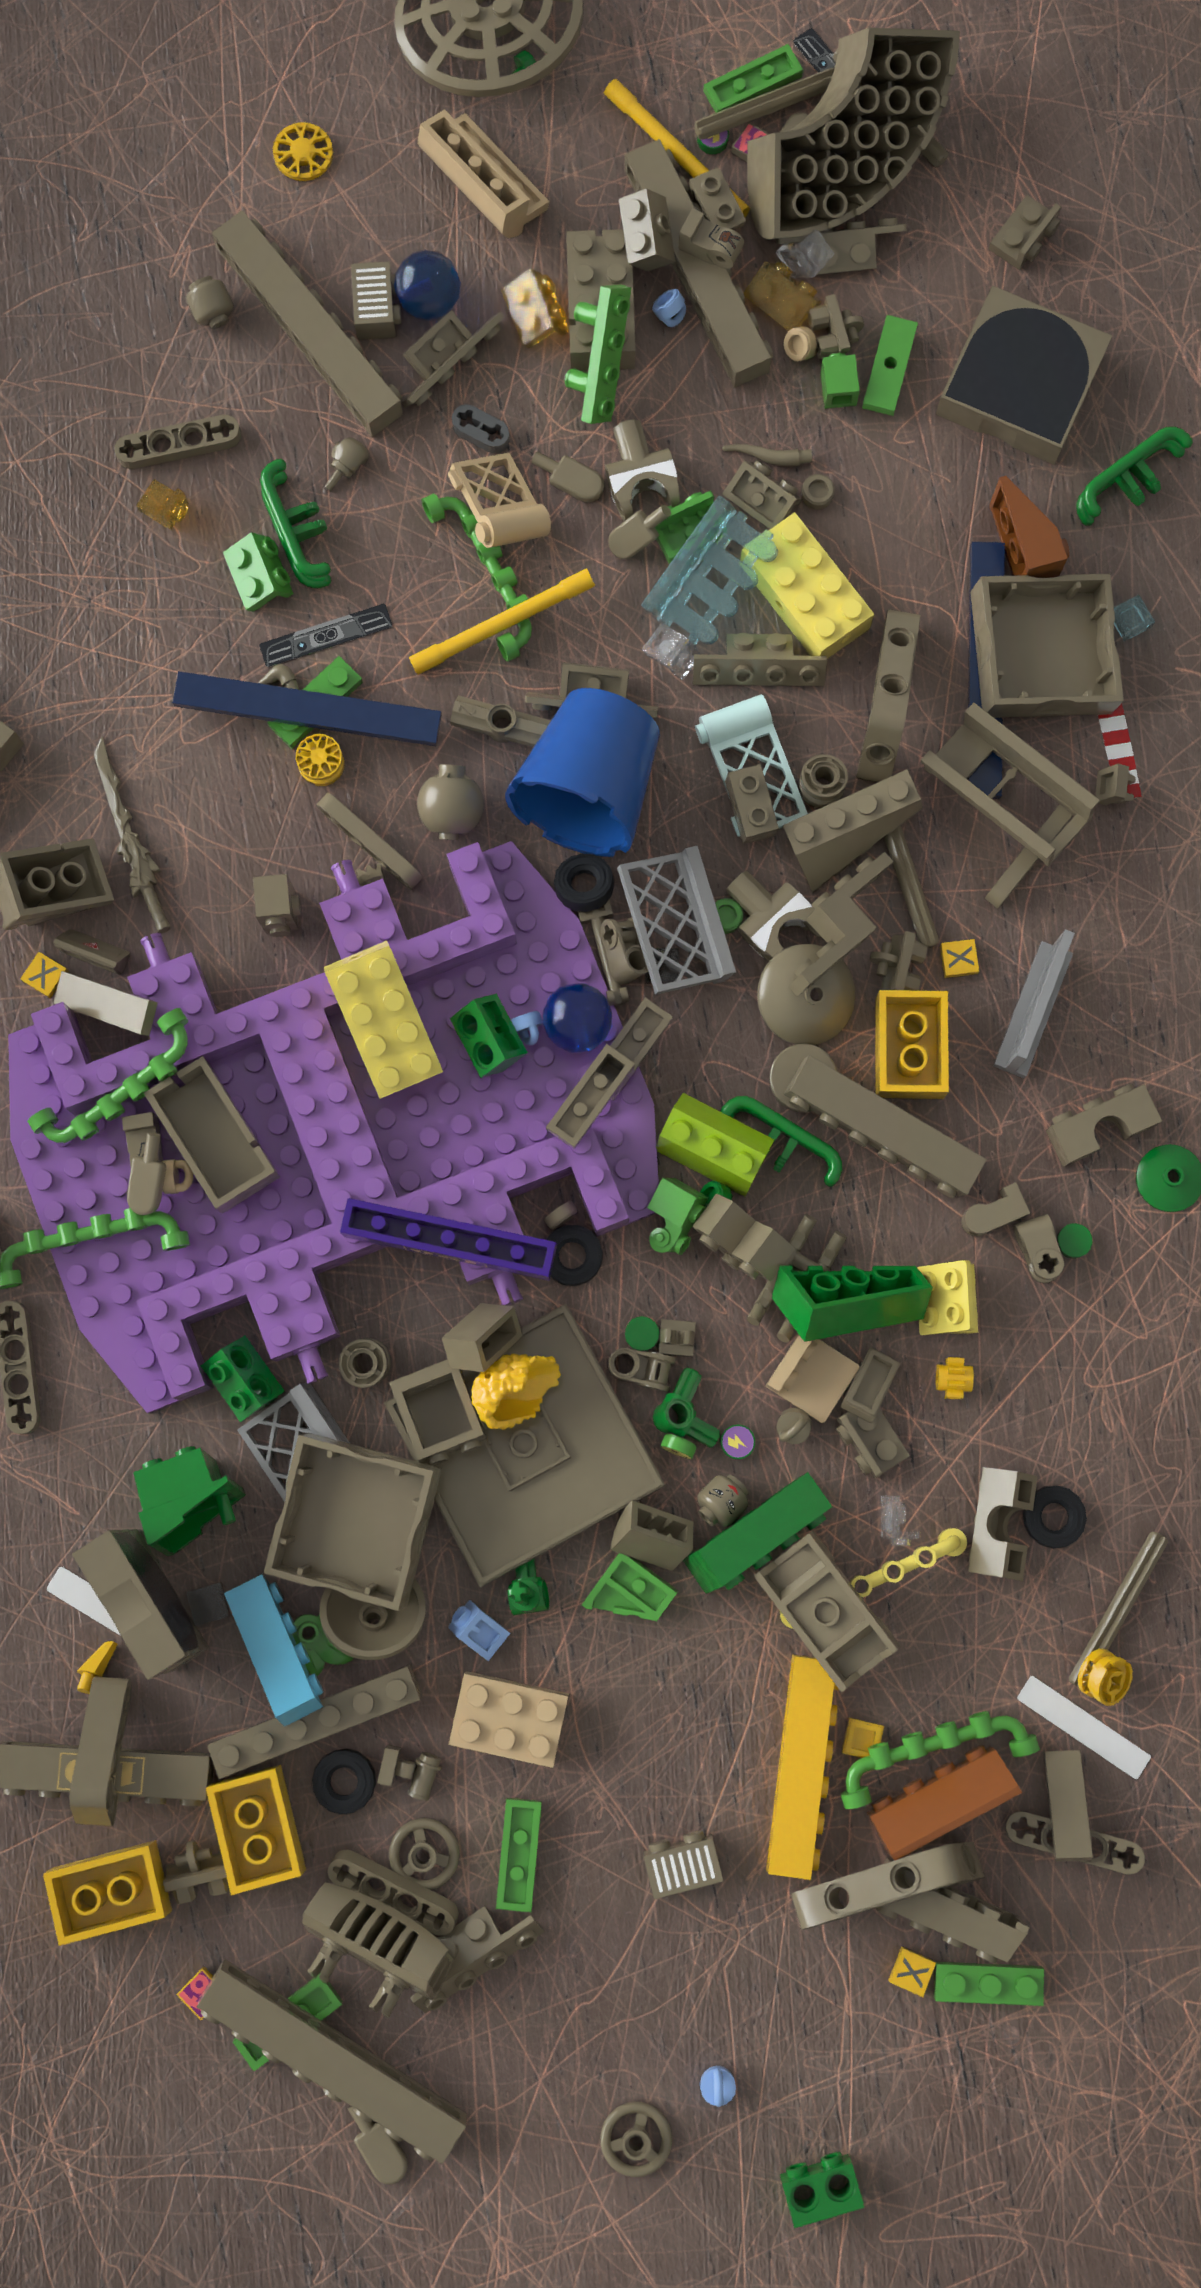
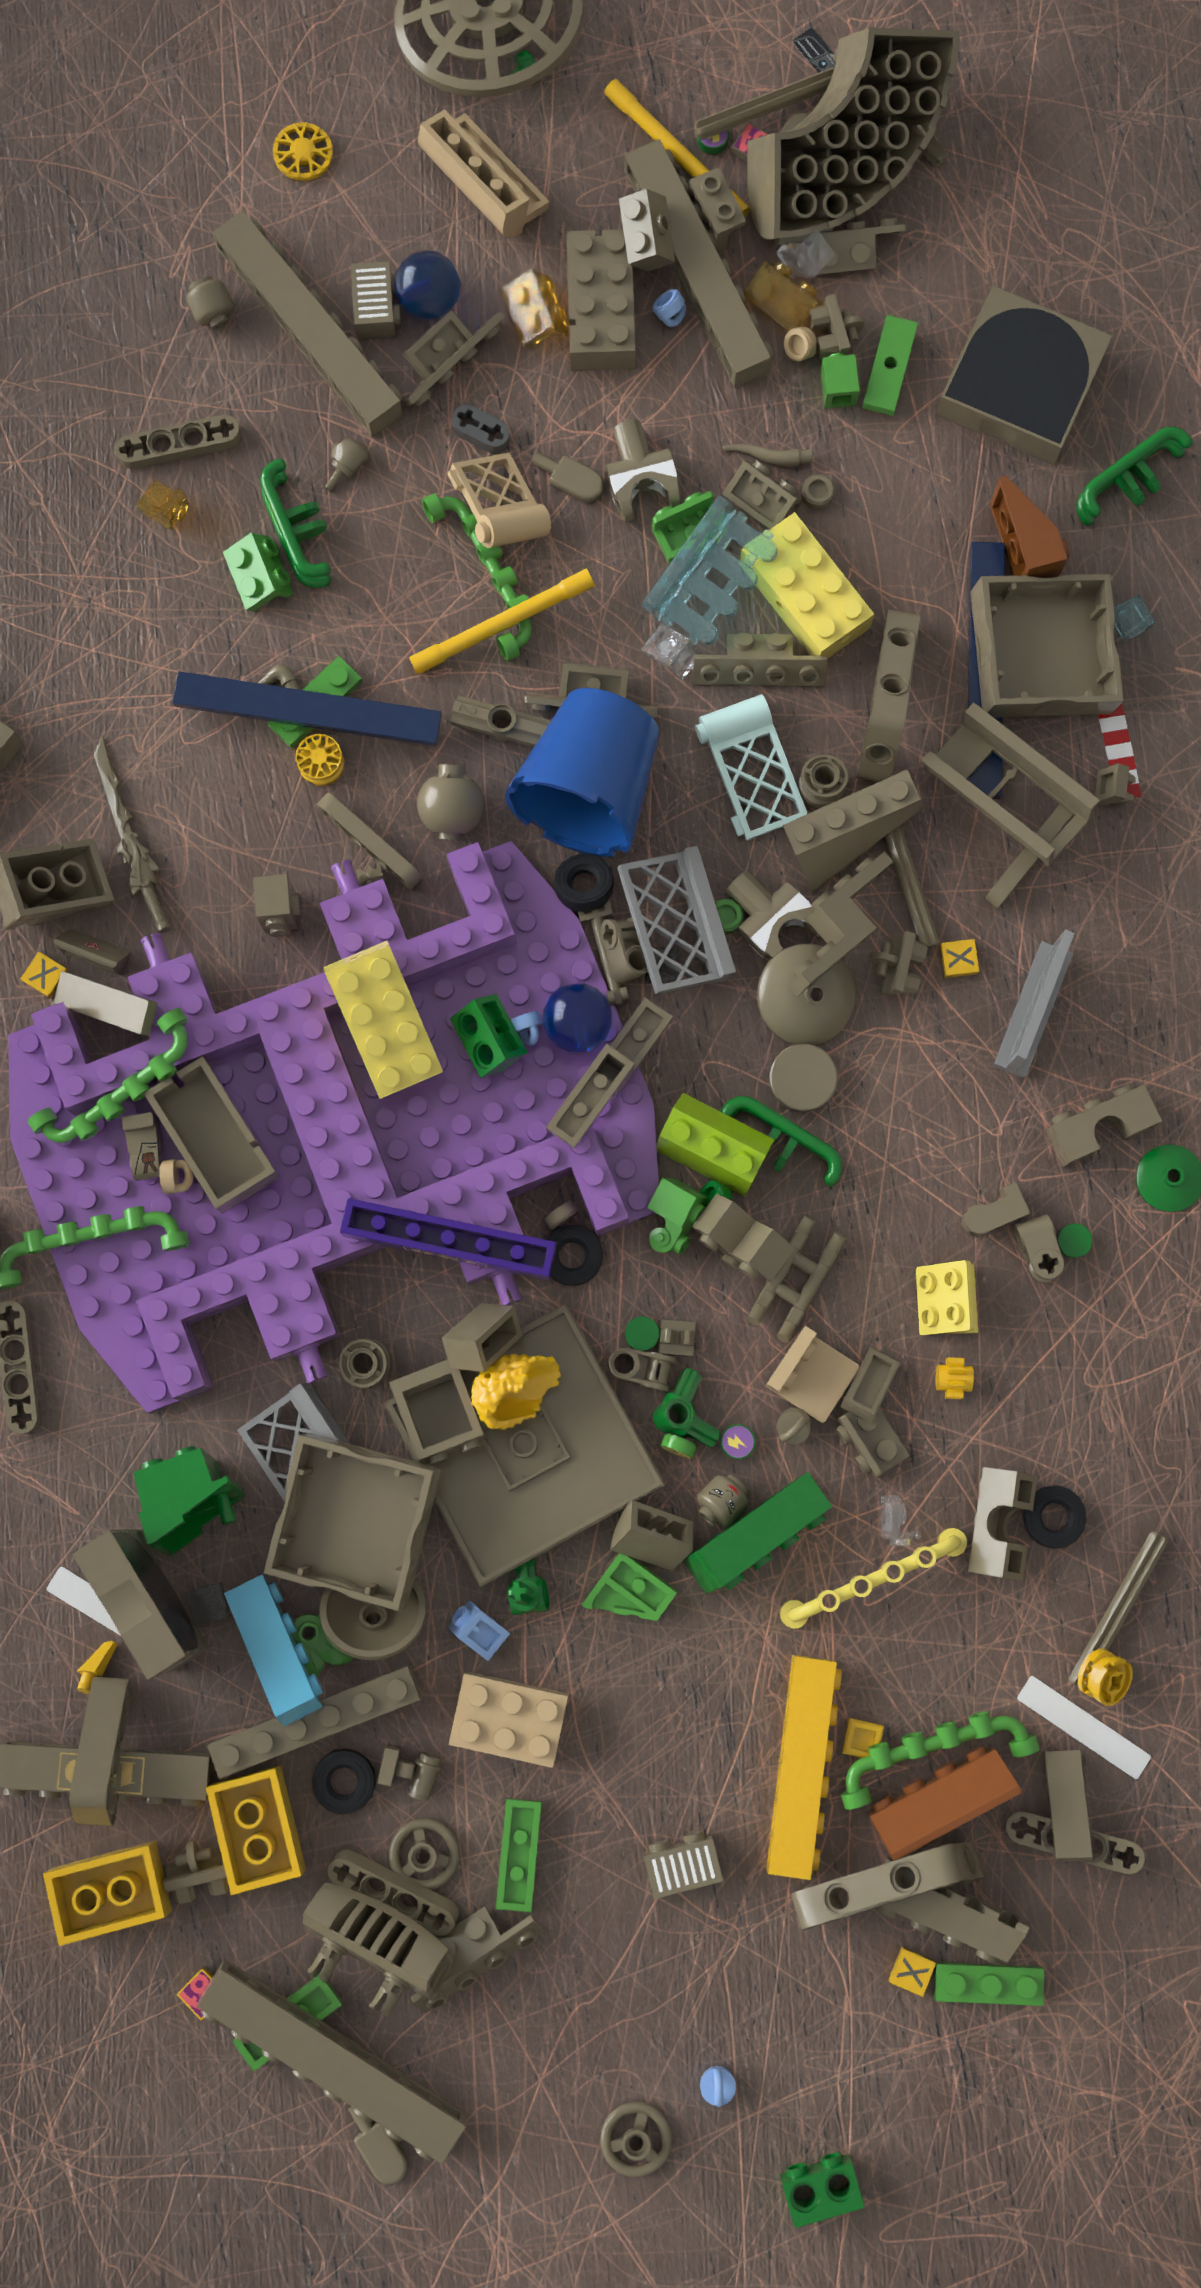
(146, 1178): dark tan piece -> none
(242, 1378): green brick -> none
(325, 635): sticker -> none
(608, 340): bright green plate -> none
(636, 532): dark tan piece -> none
(709, 240): dark tan leg -> none
(751, 804): dark tan brick -> none
(754, 79): bright green plate -> none
(826, 1611): dark tan piece -> none
(851, 1299): green wedge -> none
(885, 1127): dark tan brick -> none
(911, 1044): yellow brick -> none
(1024, 231): dark tan bracket -> none

